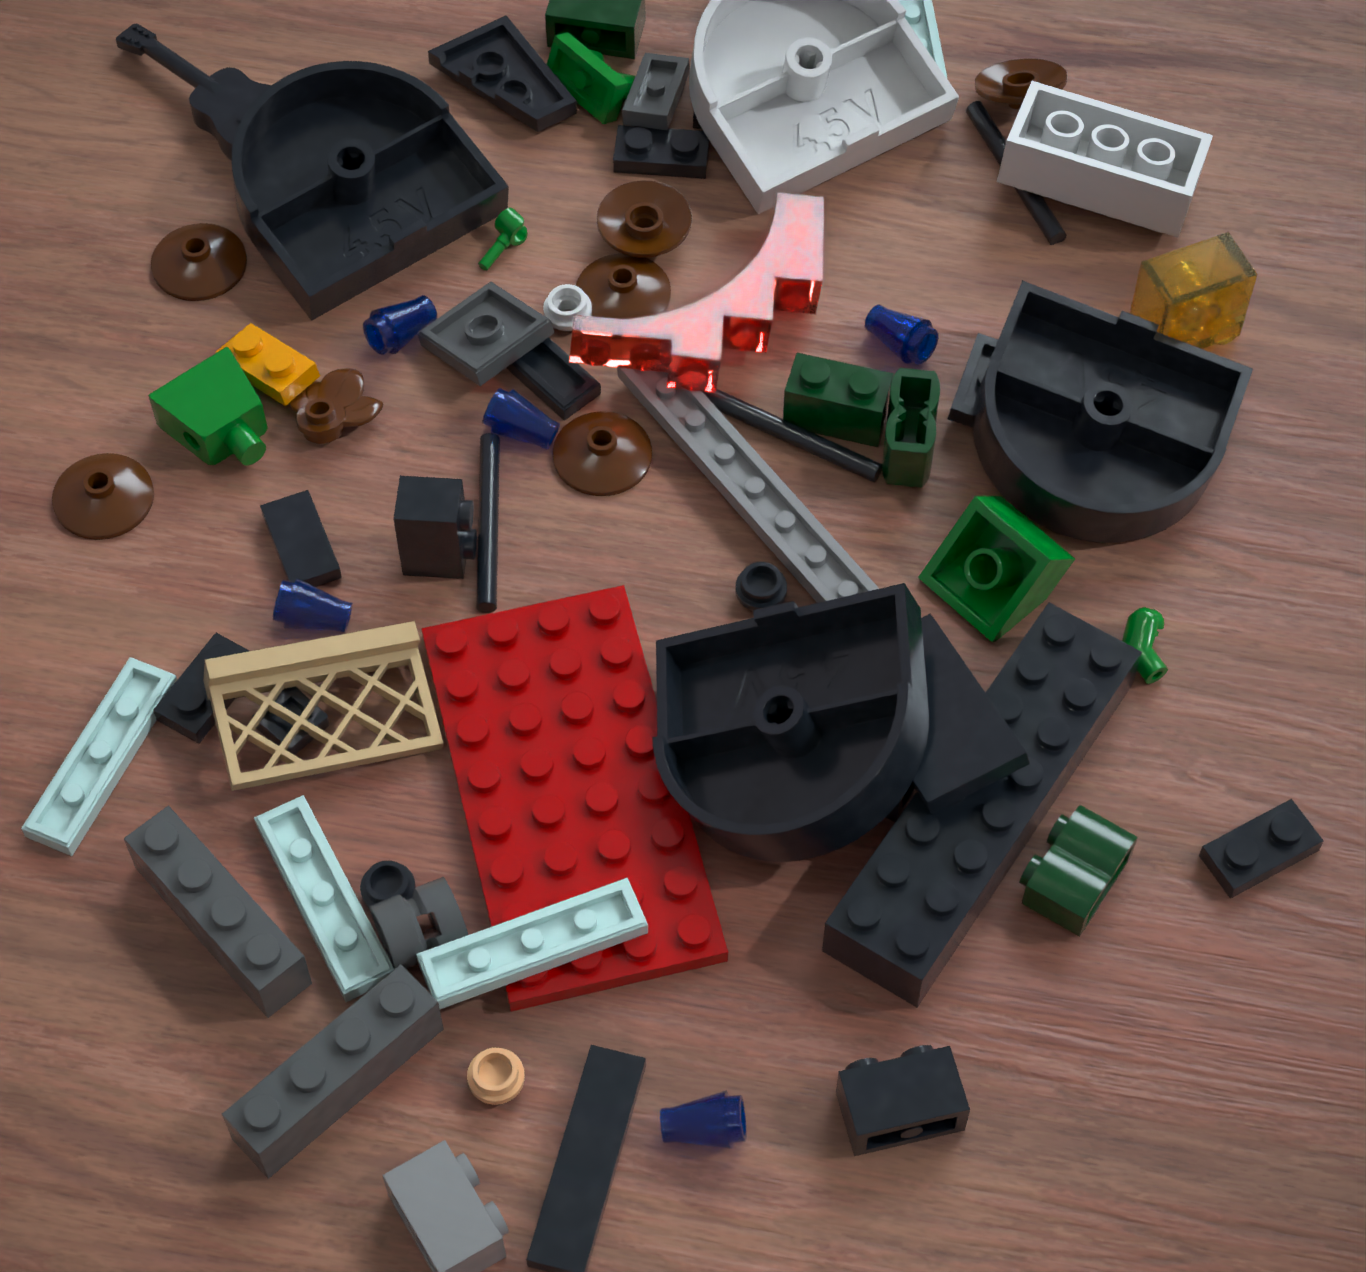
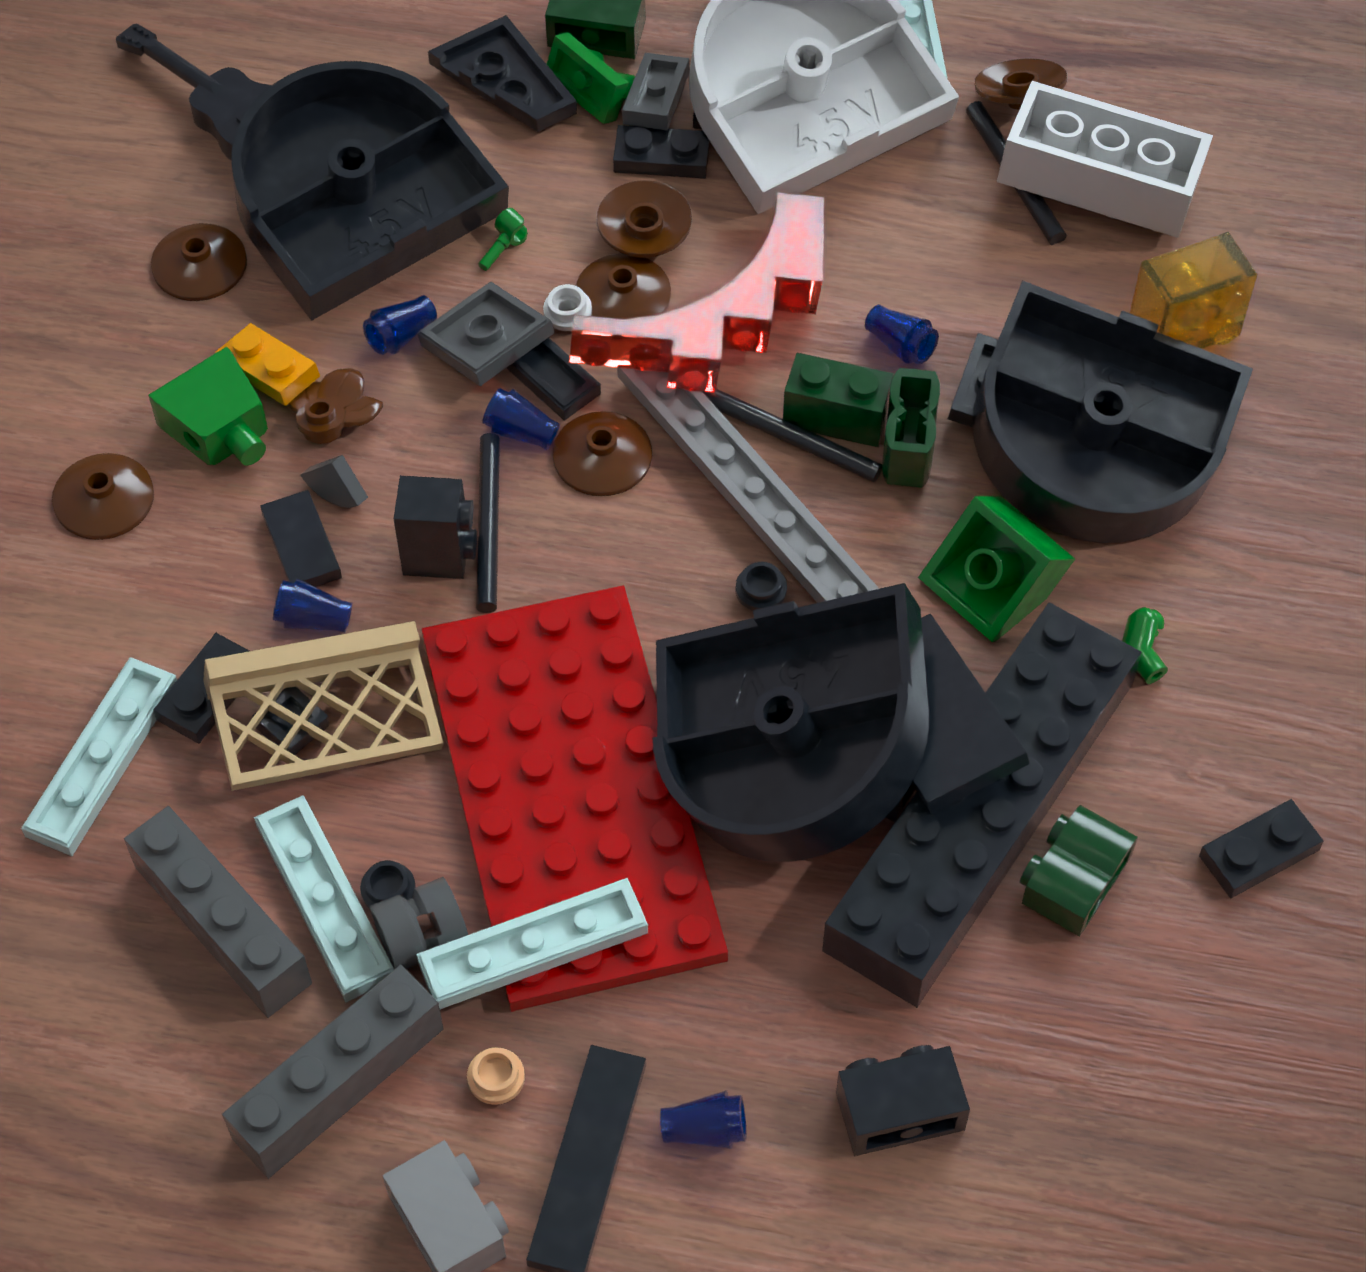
(335, 482): none -> dark grey tile

